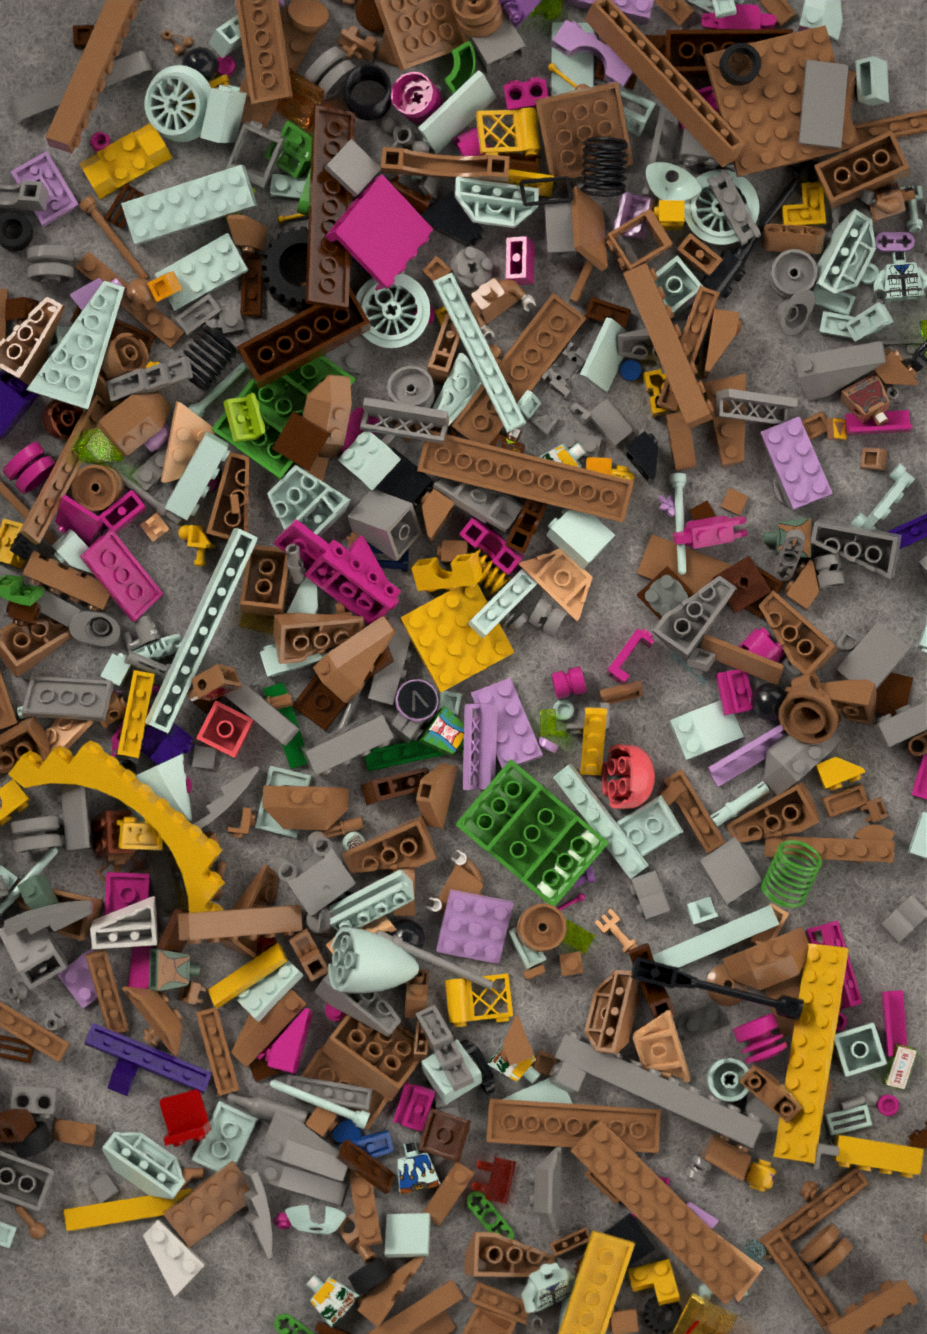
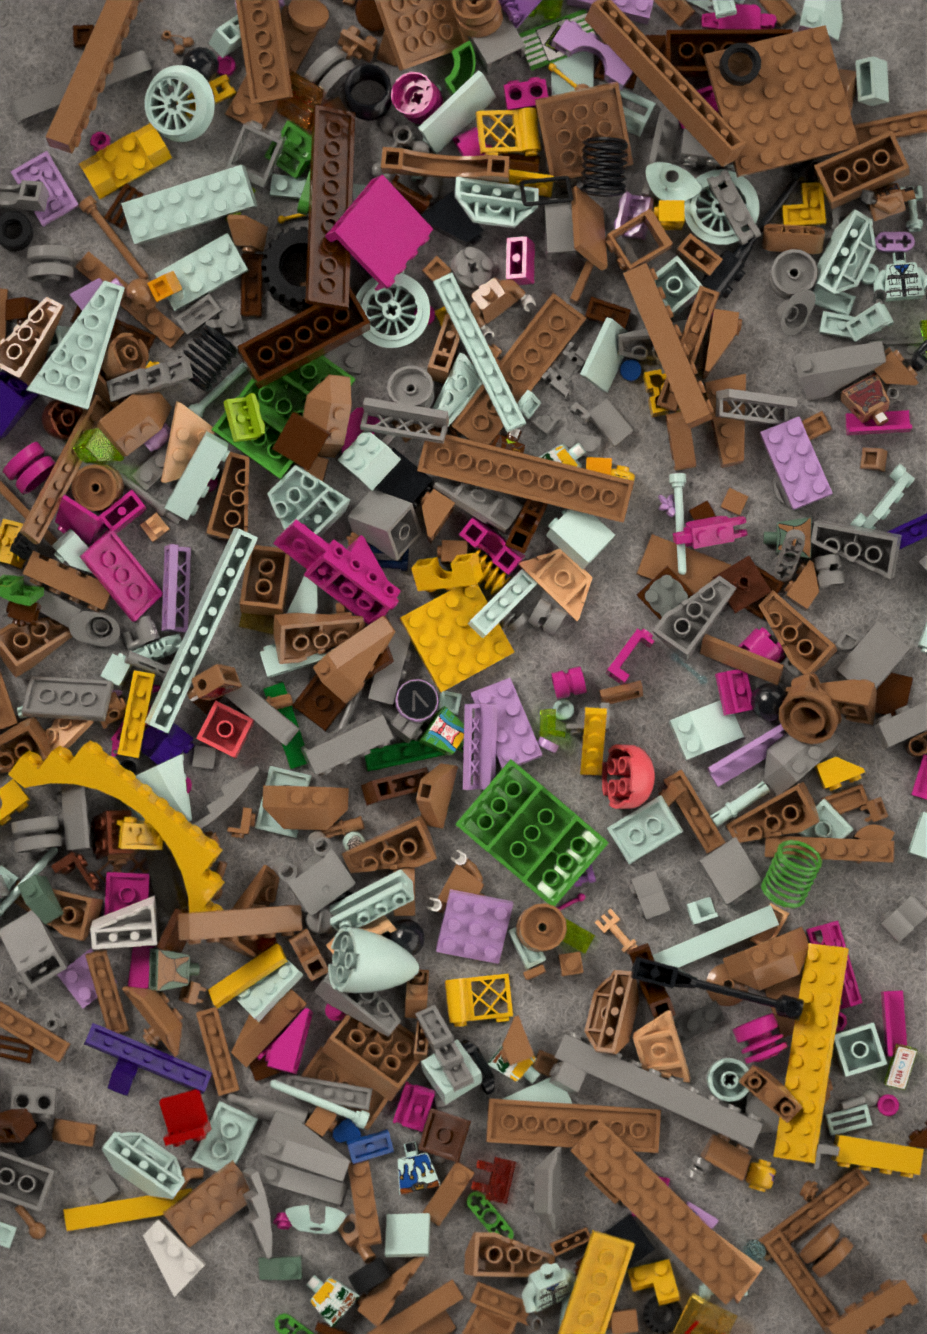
(55, 915): light grey slope -> none
(67, 864): none -> copper bracket
(170, 588): none -> lavender fence
(196, 538): yellow piece -> none
(223, 114): light aqua brick -> none
(234, 504): medium nougat piece -> none
(280, 1268): none -> sand green slope
(295, 563): light grey pin -> none
(352, 168): light grey tile -> none
(366, 1166): reddish brown tile -> none
(437, 960): light grey bar -> none
(539, 40): none -> sticker
(600, 820): light aqua plate -> none
(643, 455): black slope -> none
(701, 660): light grey tile -> none
(823, 104): light grey tile -> none
(830, 825): none -> light aqua tile
(836, 429): medium nougat tile -> none

